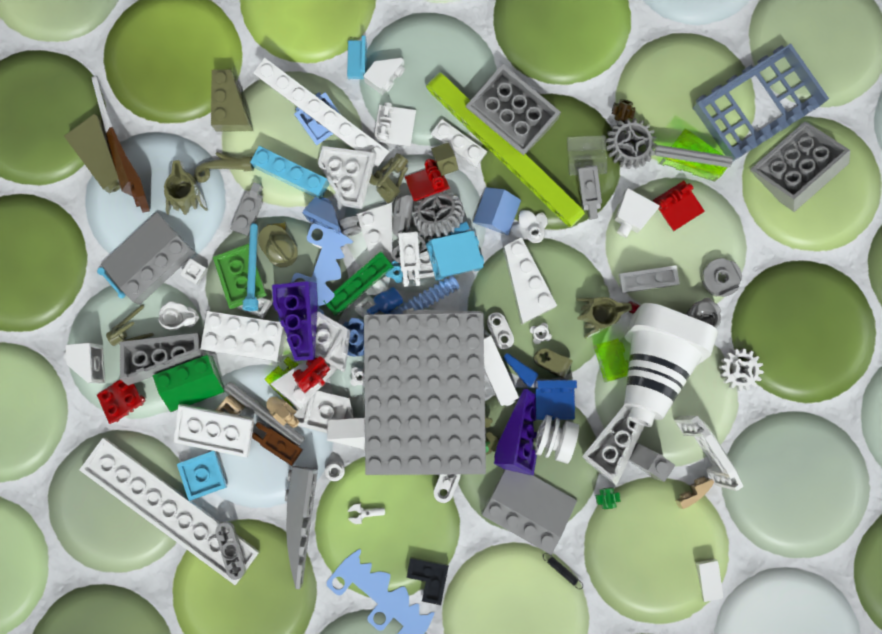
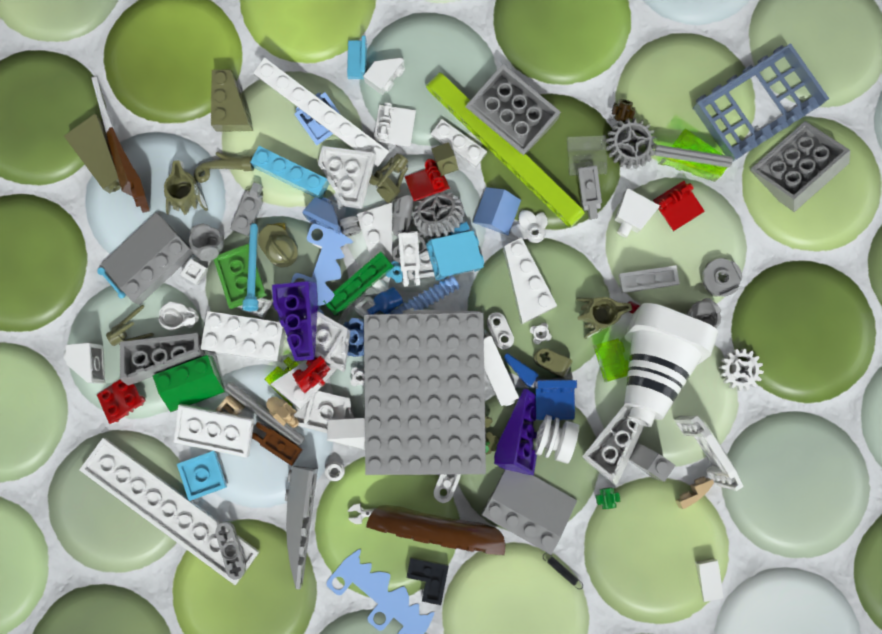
(205, 242): none -> light grey hair
(437, 530): none -> reddish brown brick

